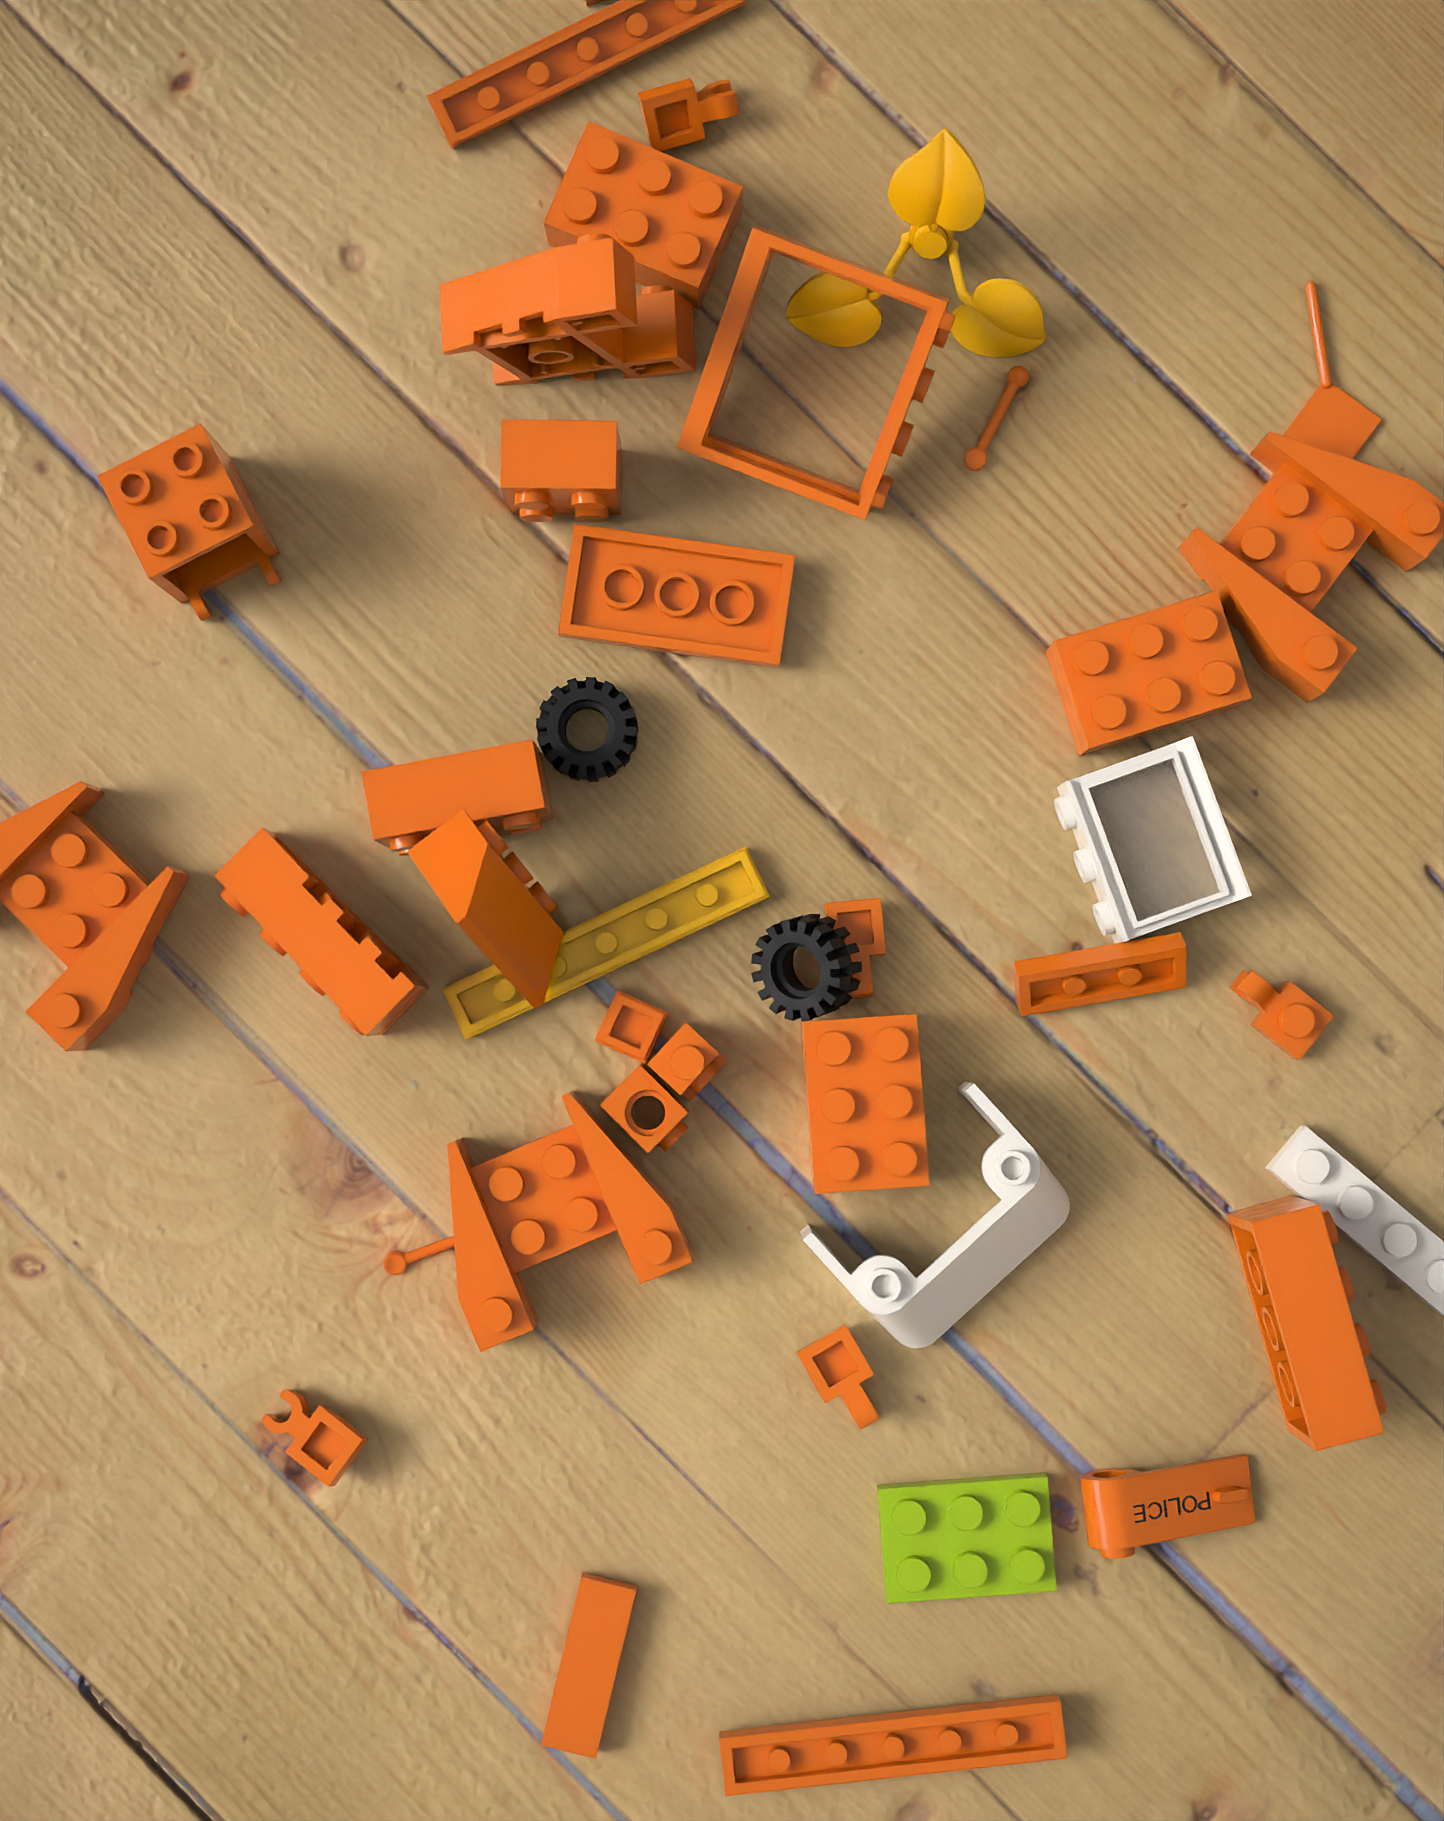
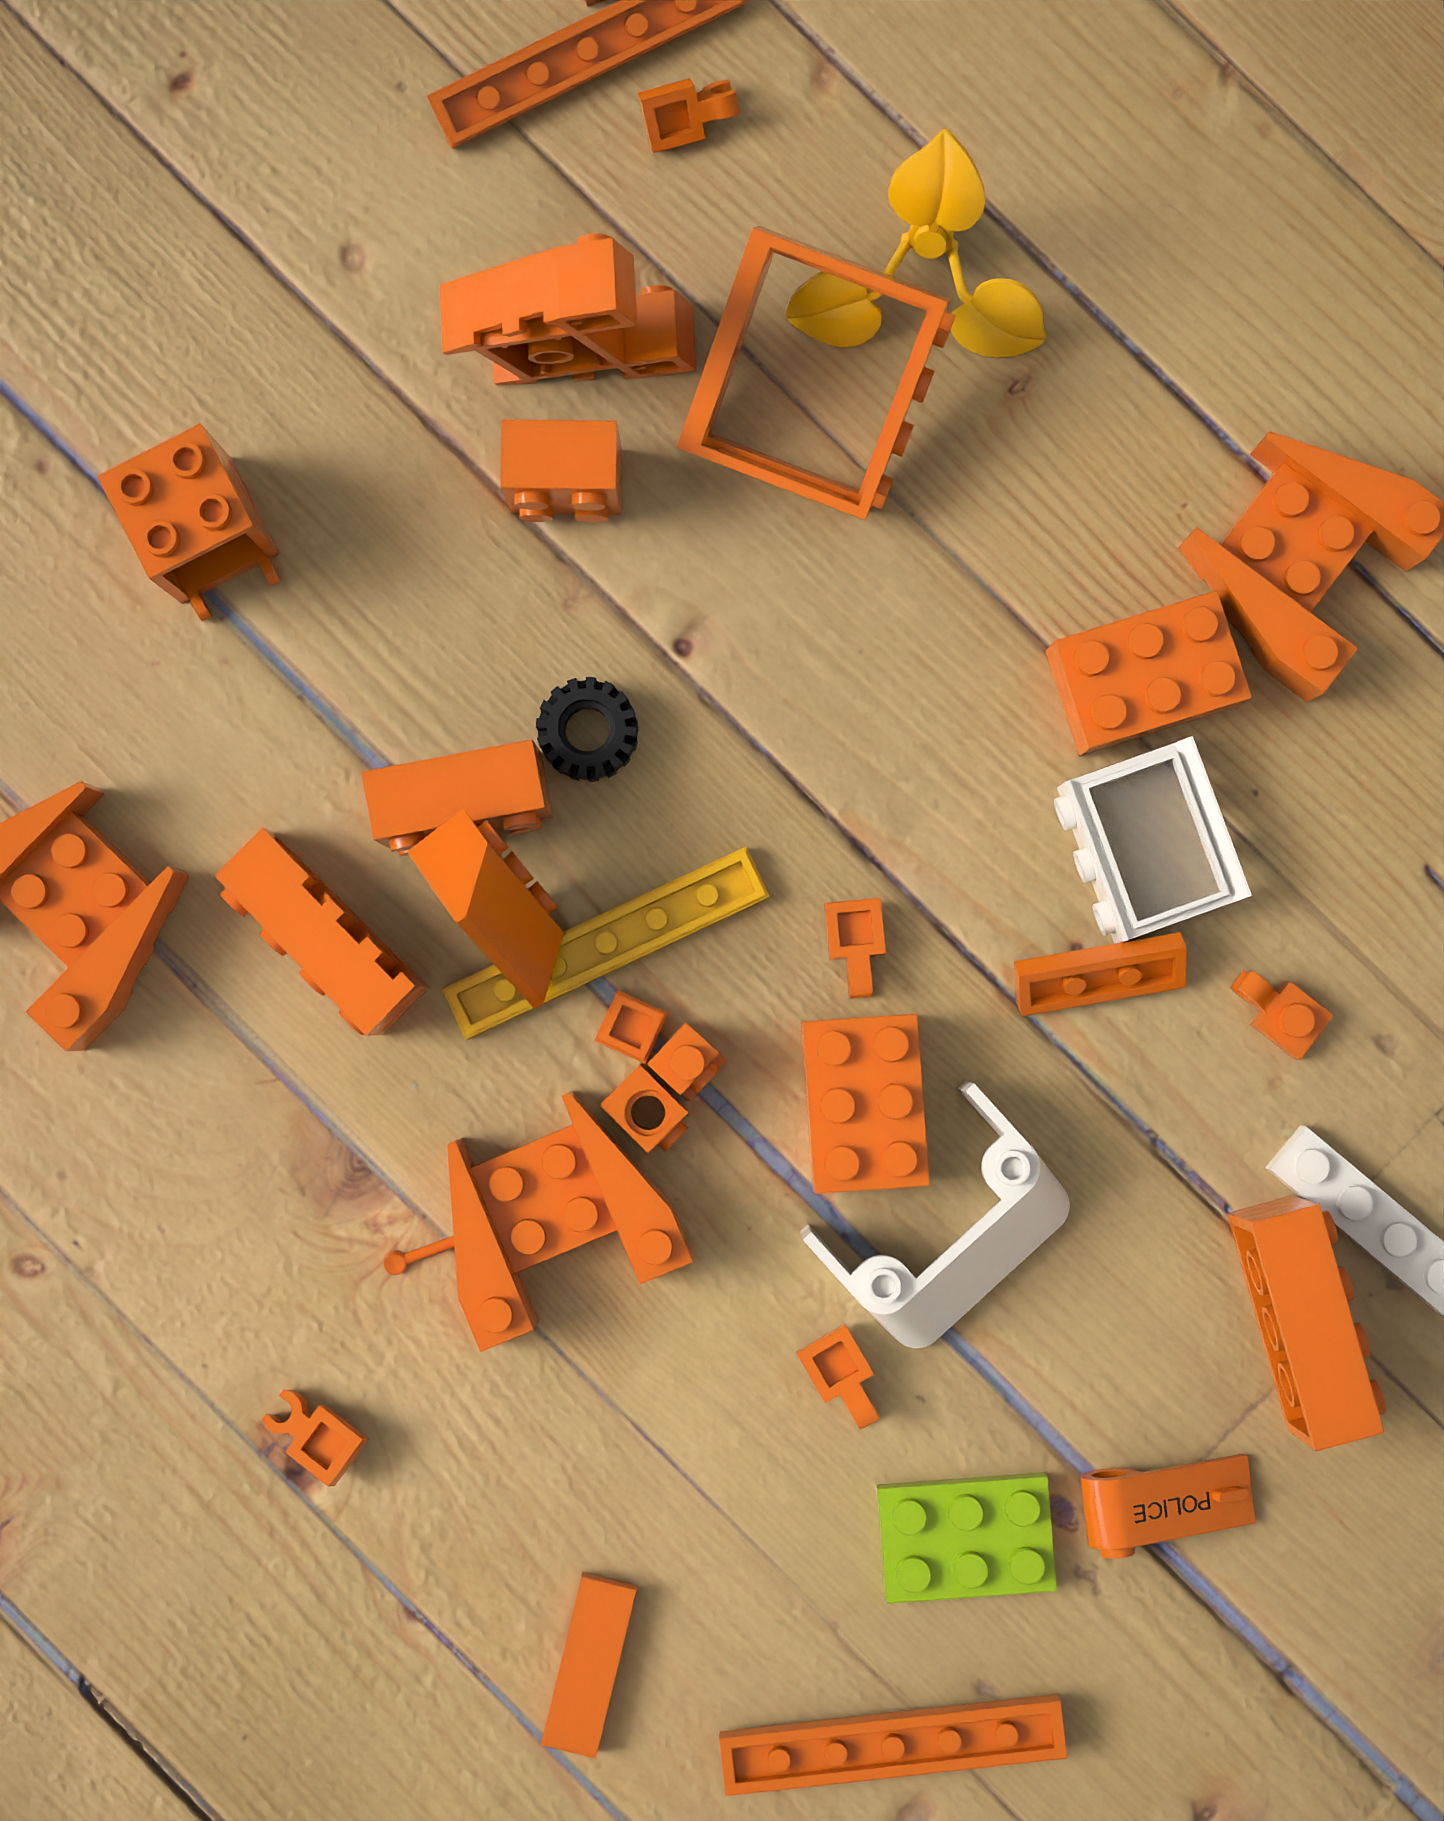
(651, 204): orange brick -> none
(676, 595): orange plate -> none
(779, 974): black tyre -> none
(976, 457): orange hinge -> none
(1330, 416): orange piece -> none

